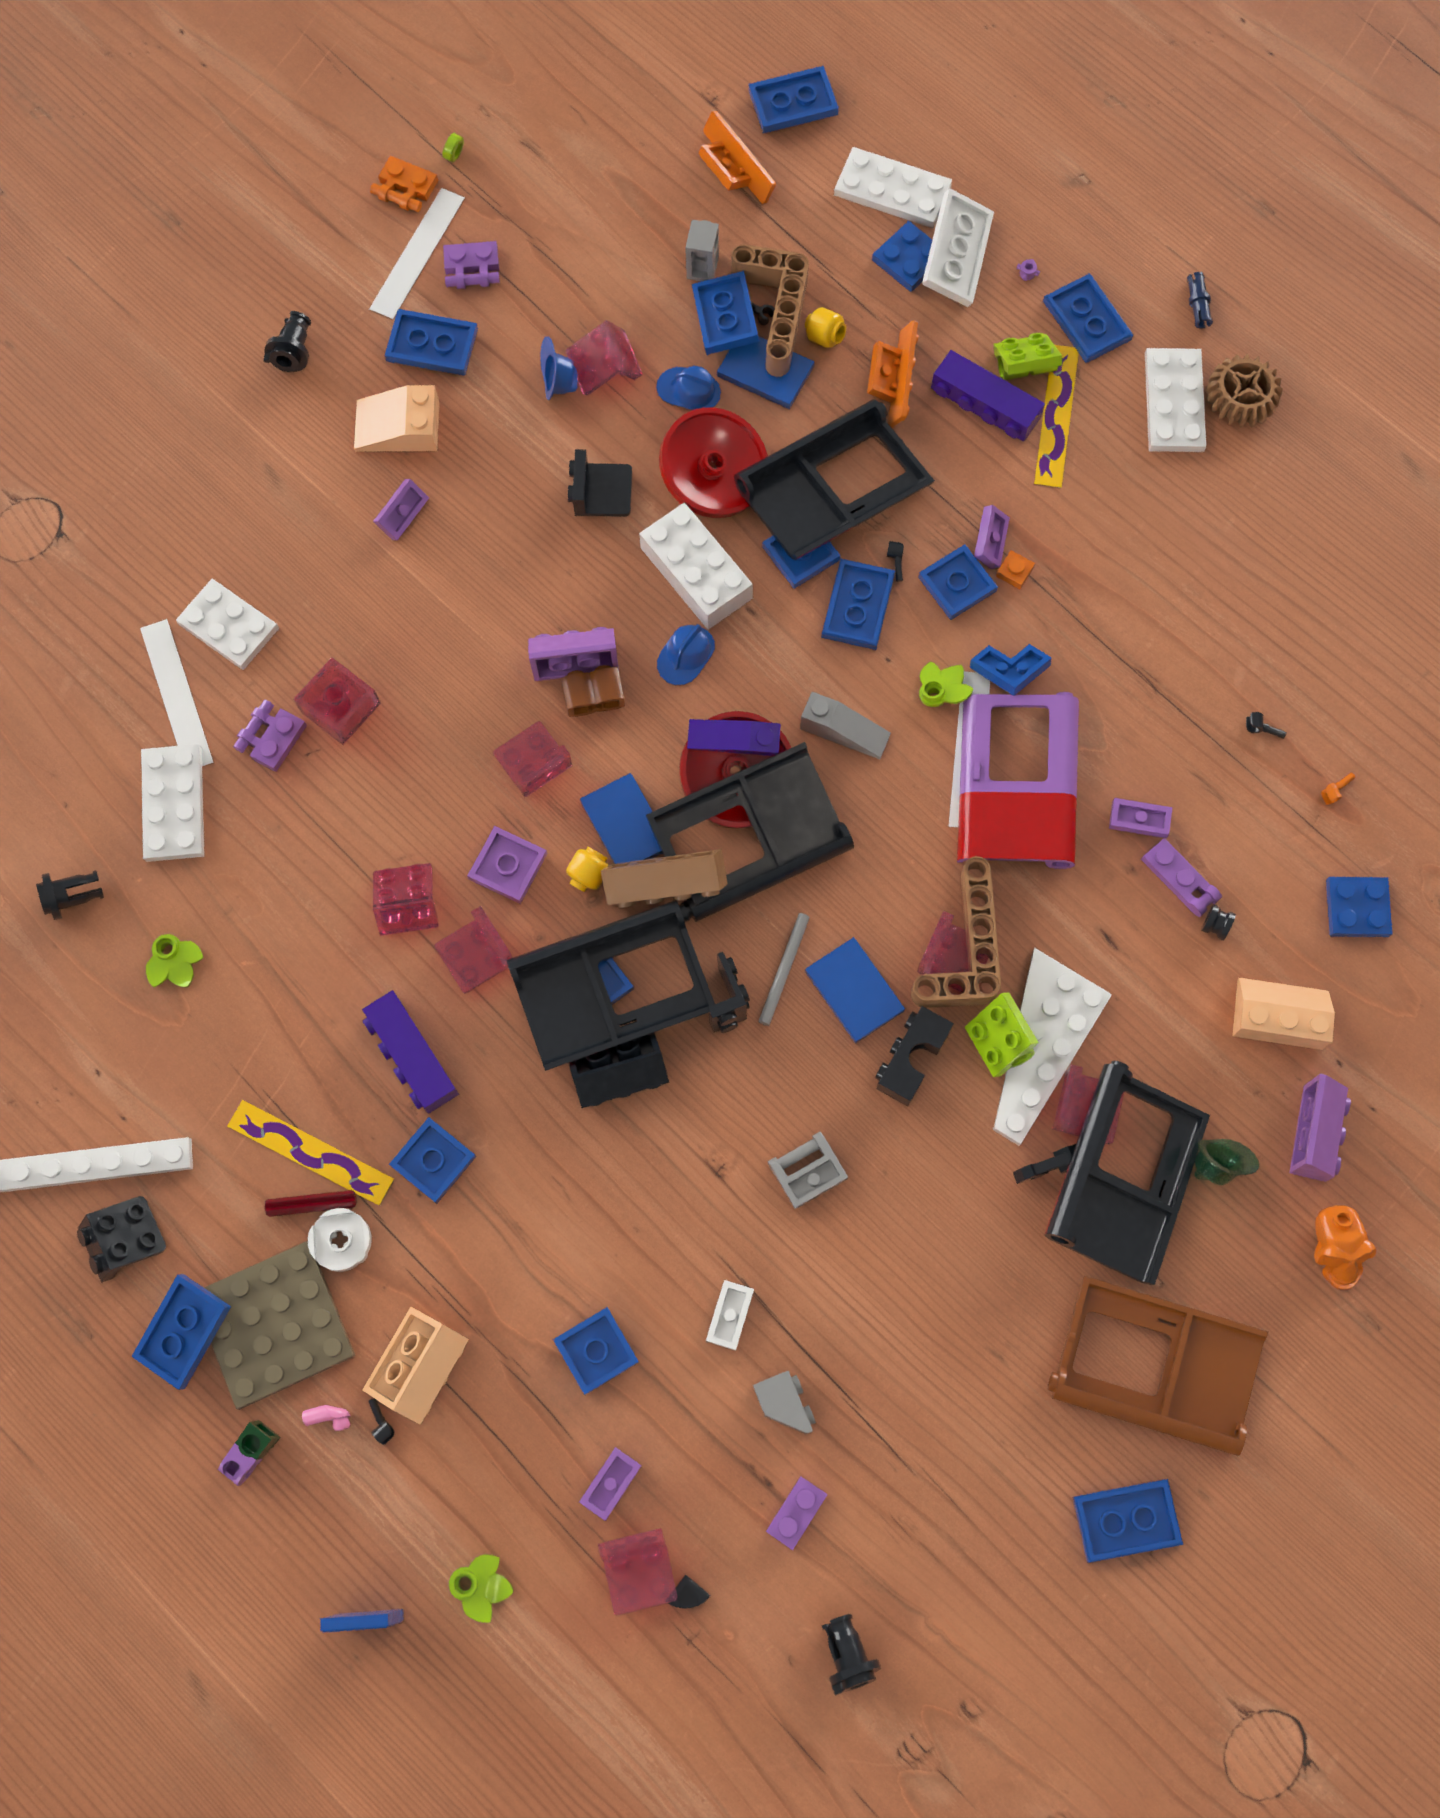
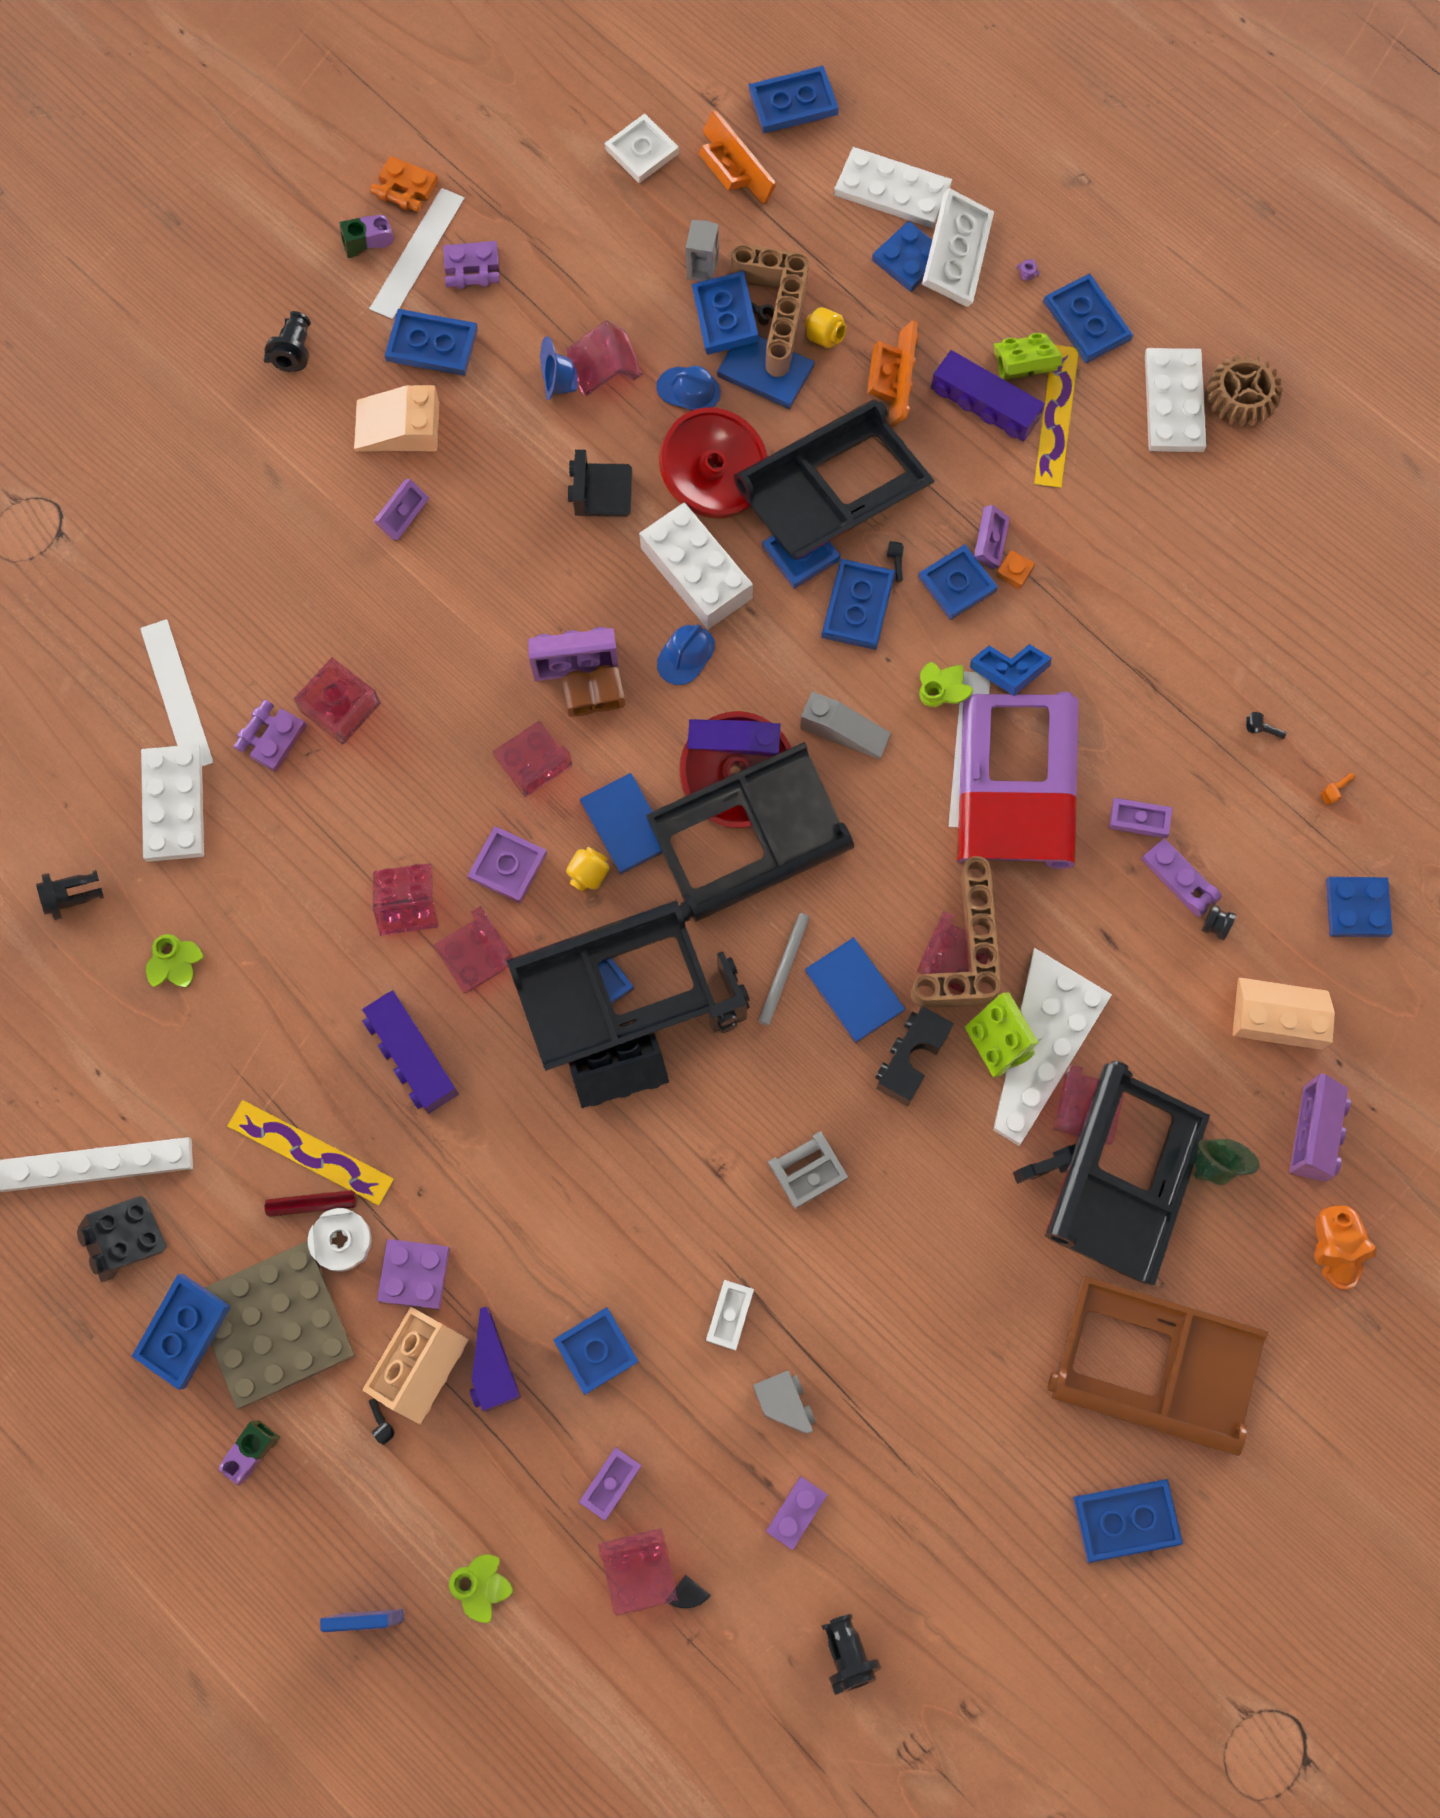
(227, 624): white plate -> none
(327, 1413): bright pink arm -> none
(365, 234): none -> leg
(413, 1274): none -> medium lavender plate
(432, 1160): blue plate -> none
(453, 147): lime tile -> none
(491, 1373): none -> dark purple slope
(641, 148): none -> white plate
(664, 877): medium nougat brick -> none
(1199, 300): dark blue pin -> none

